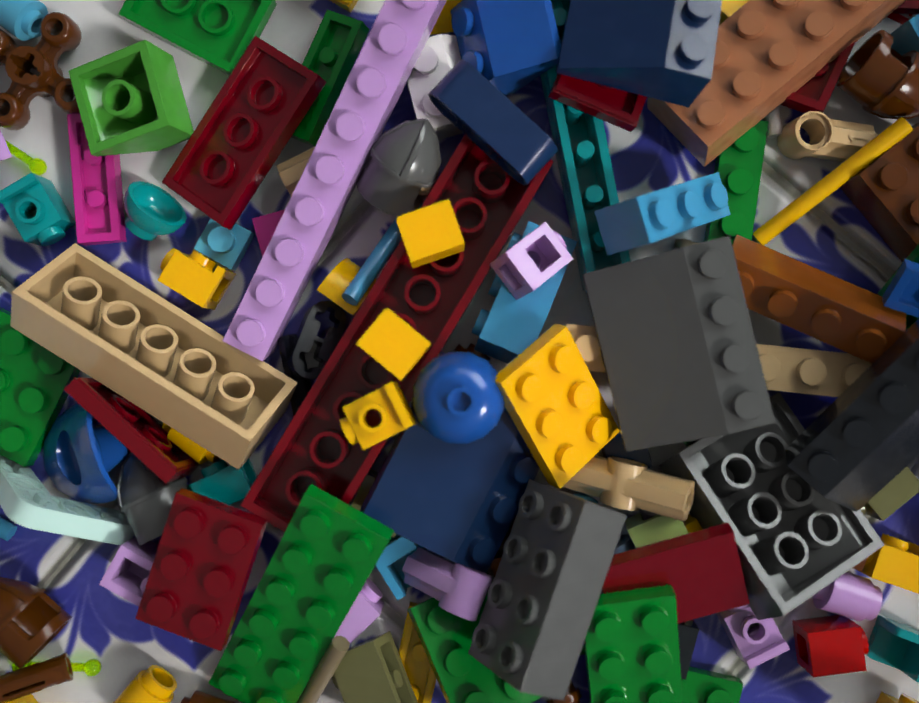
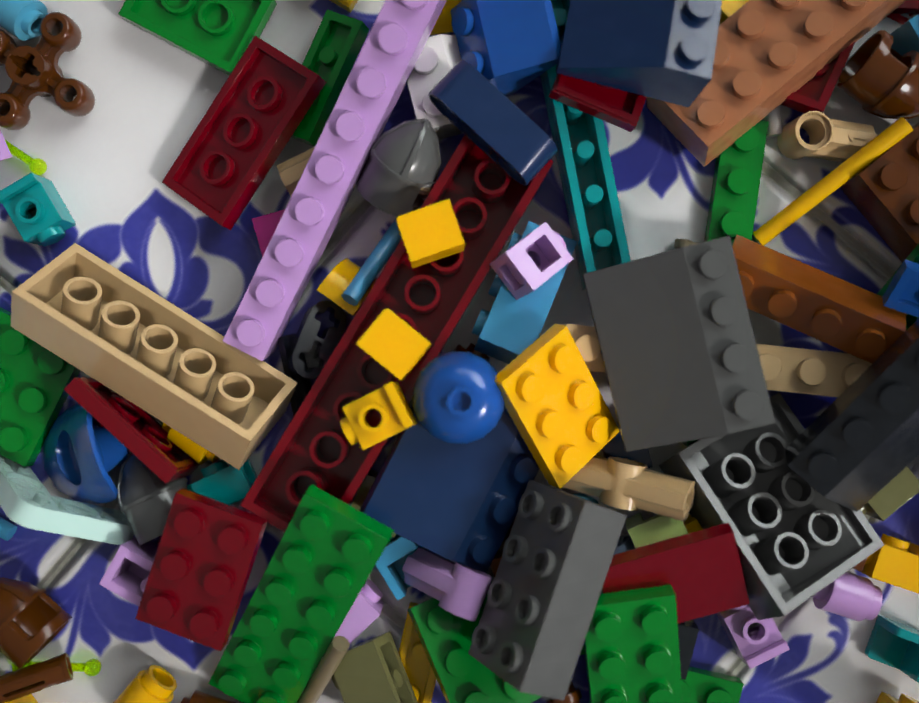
(95, 190): dark pink plate -> none
(131, 101): bright green slope -> none
(152, 211): teal piece -> none
(195, 277): yellow brick -> none
(224, 244): medium azure plate -> none
(662, 213): dark azure brick -> none
(830, 645): red brick -> none

